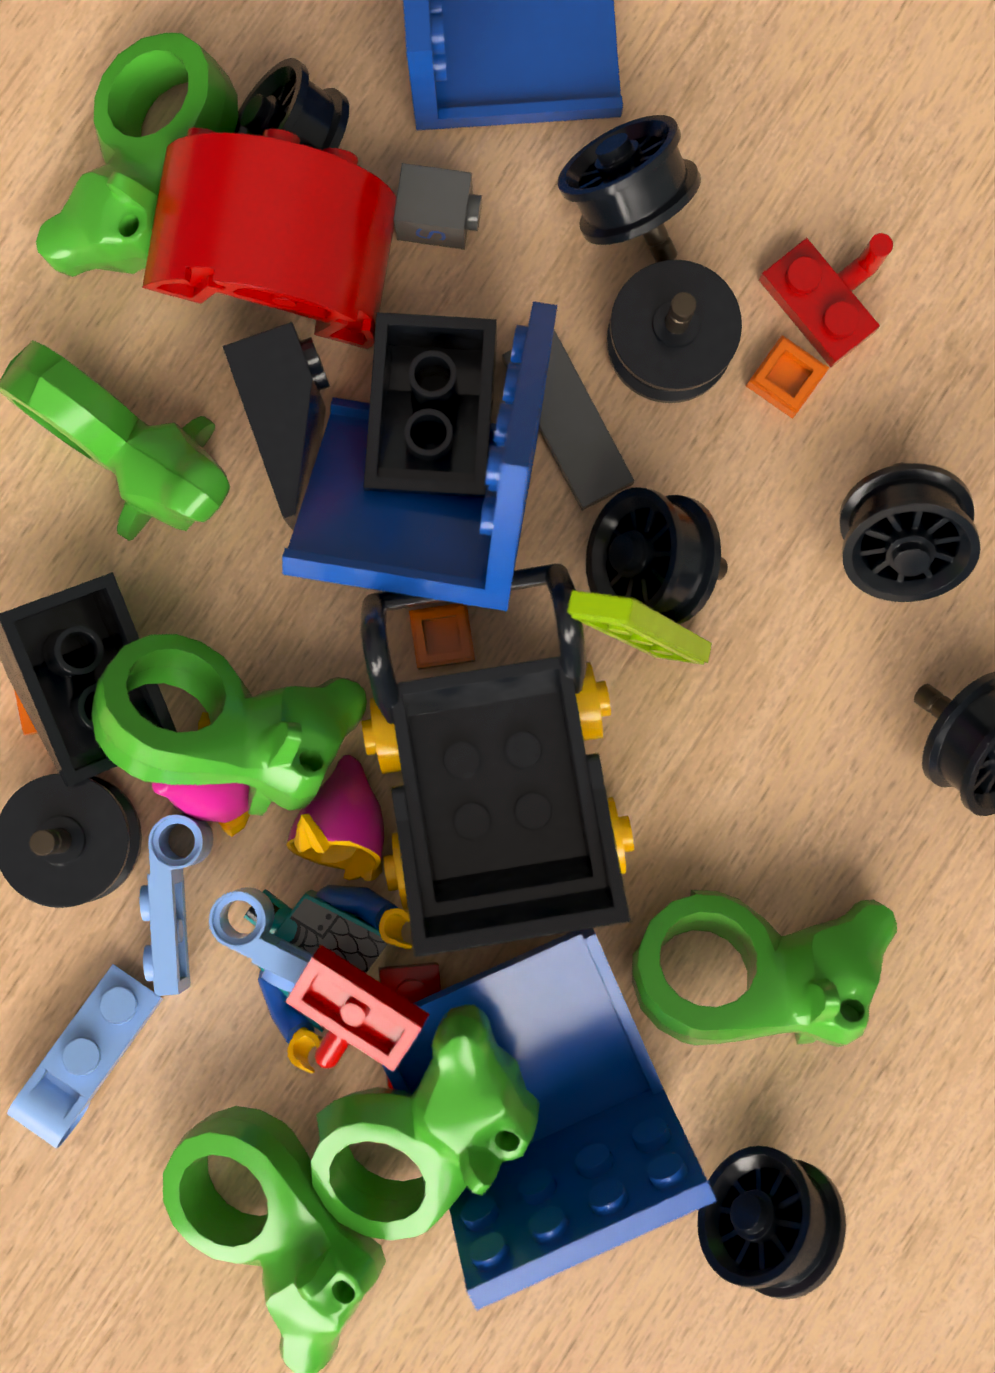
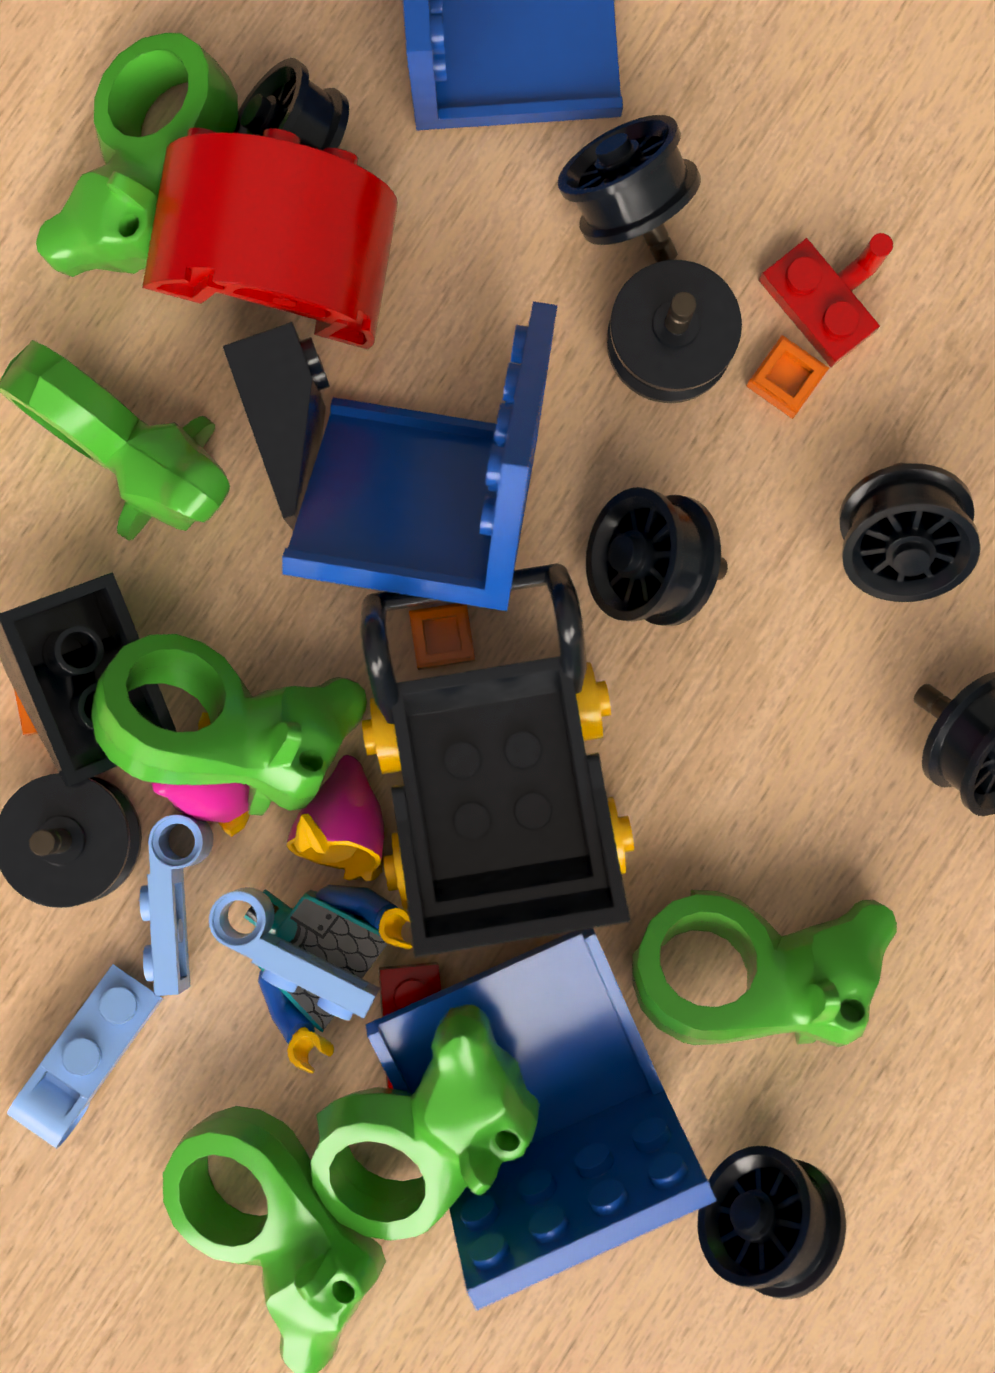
(355, 1011): plate -> none
(431, 405): black slope -> none
(436, 206): dark grey brick -> none
(578, 433): dark grey tile -> none
(639, 627): lime tile -> none

